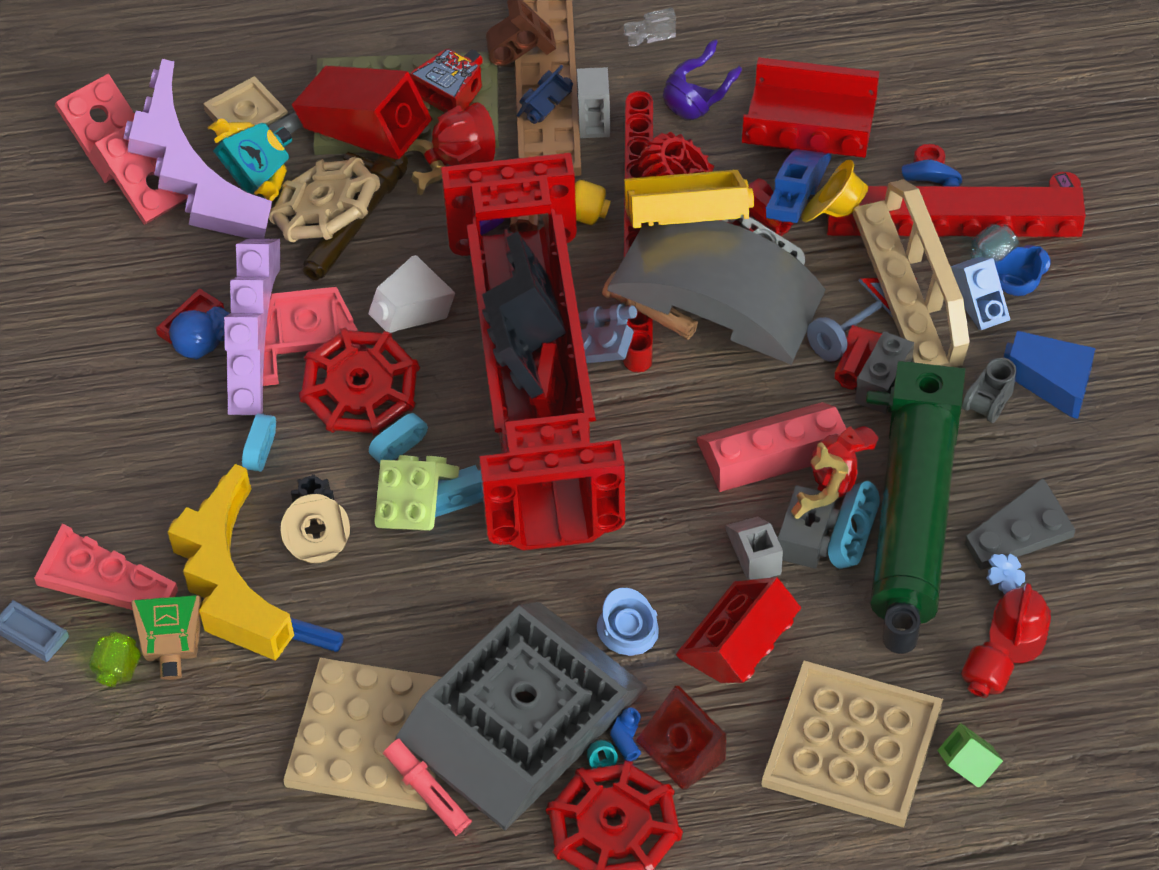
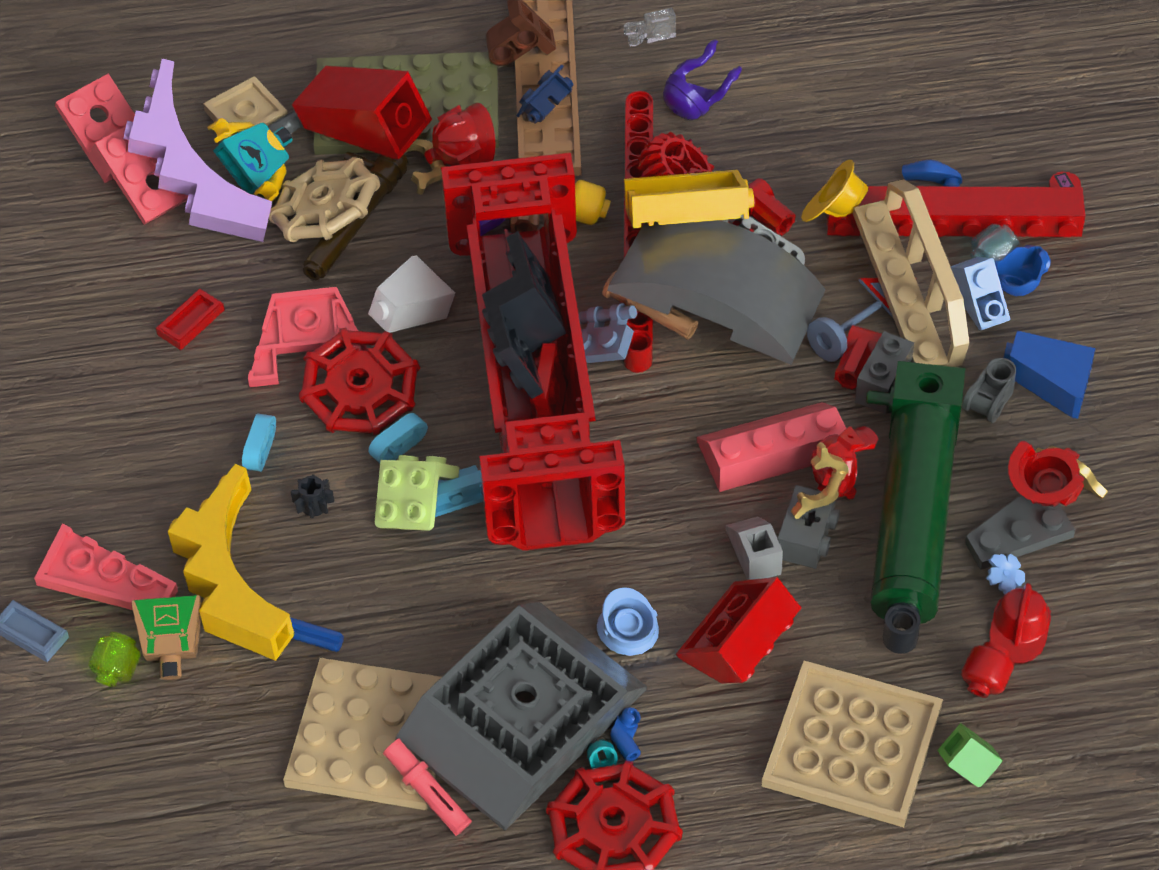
(197, 332): blue hair -> none
(246, 324): lavender arch -> none
(298, 518): tan plate -> none
(449, 79): torso -> none
(593, 102): light grey brick -> none
(683, 739): clear red slope -> none
(794, 184): blue slope -> none
(811, 107): red panel -> none
(845, 544): medium azure beam -> none
(929, 151): red tile -> none
(1050, 475): none -> red helmet

